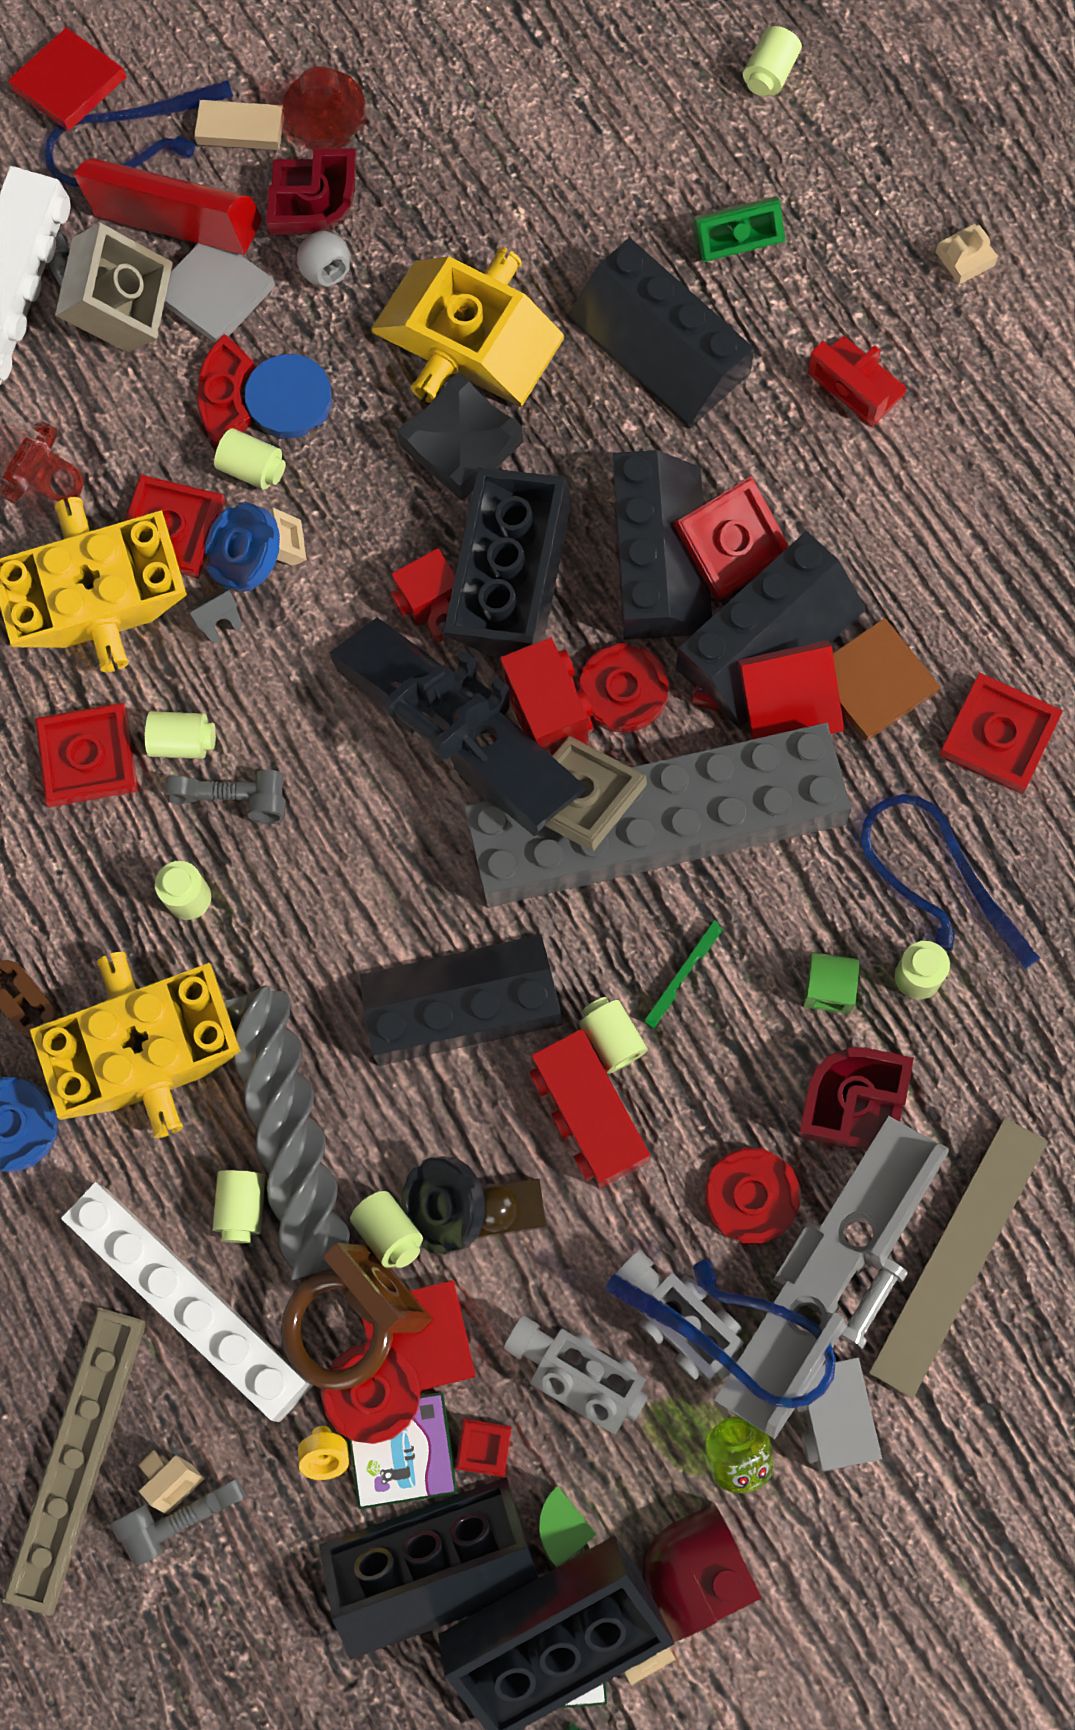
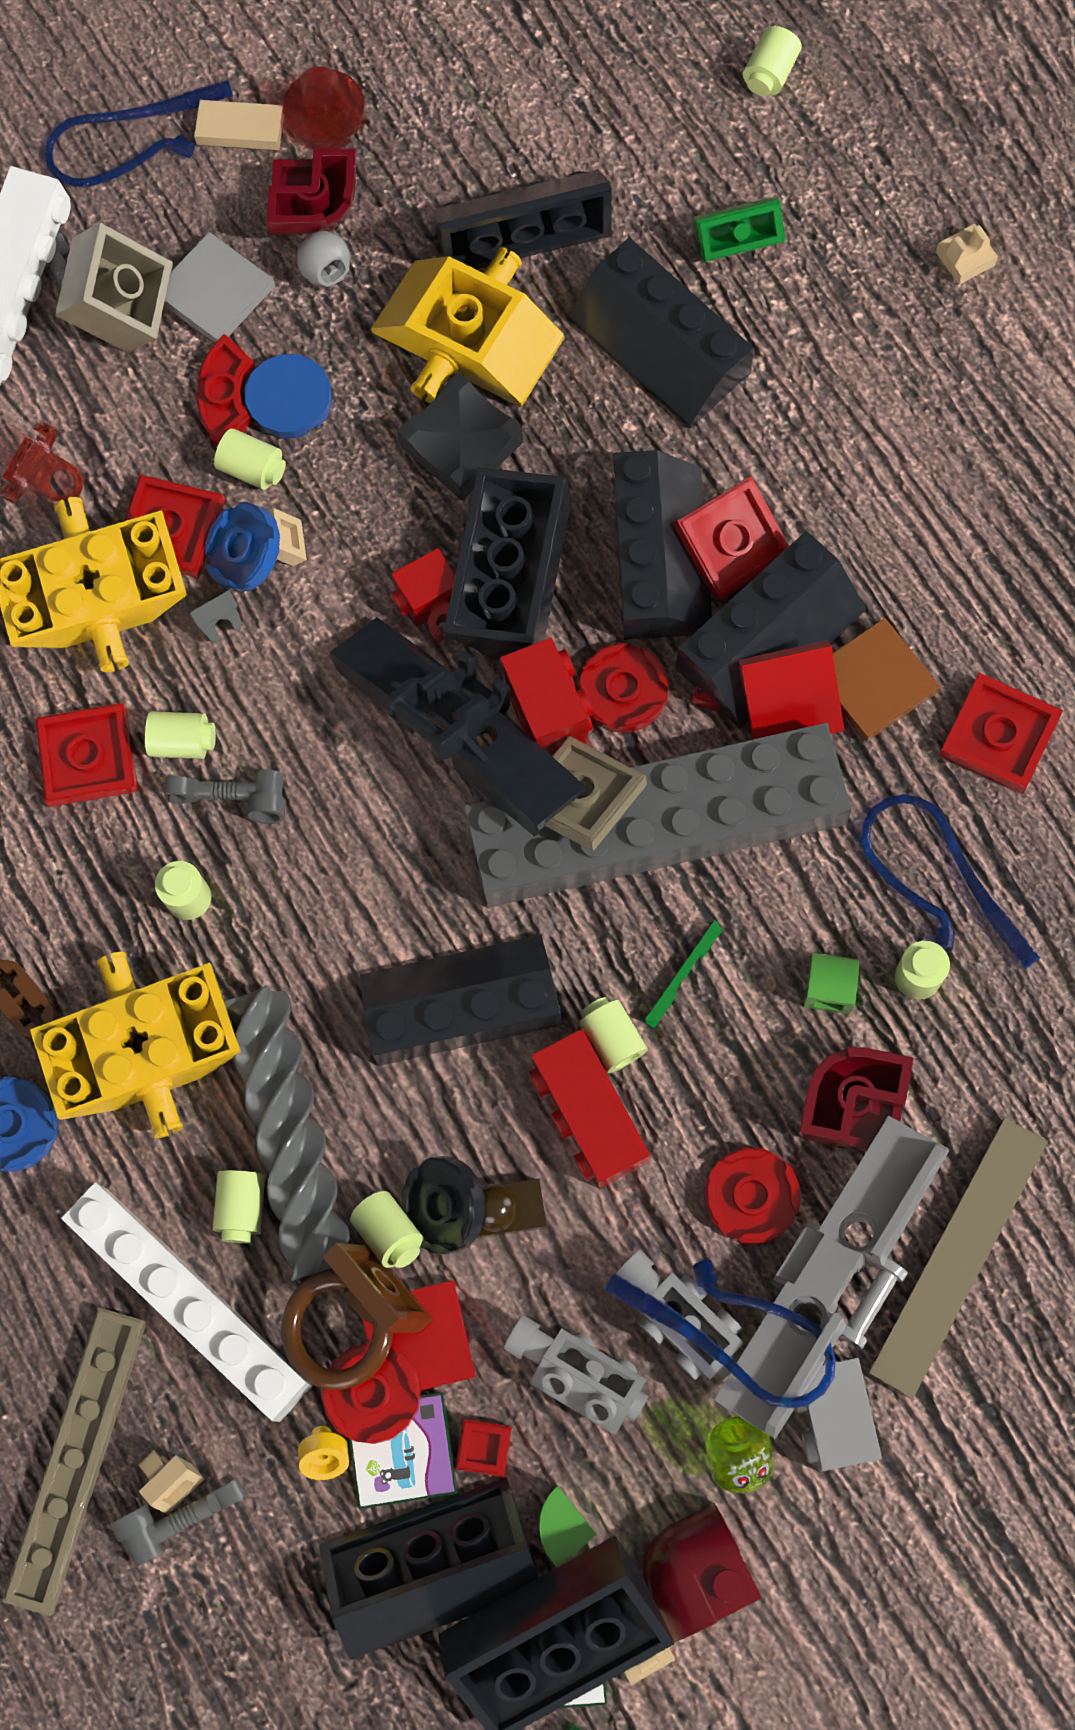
(67, 78): red tile -> none
(169, 205): red brick -> none
(526, 219): none -> black slope
(856, 378): red panel -> none

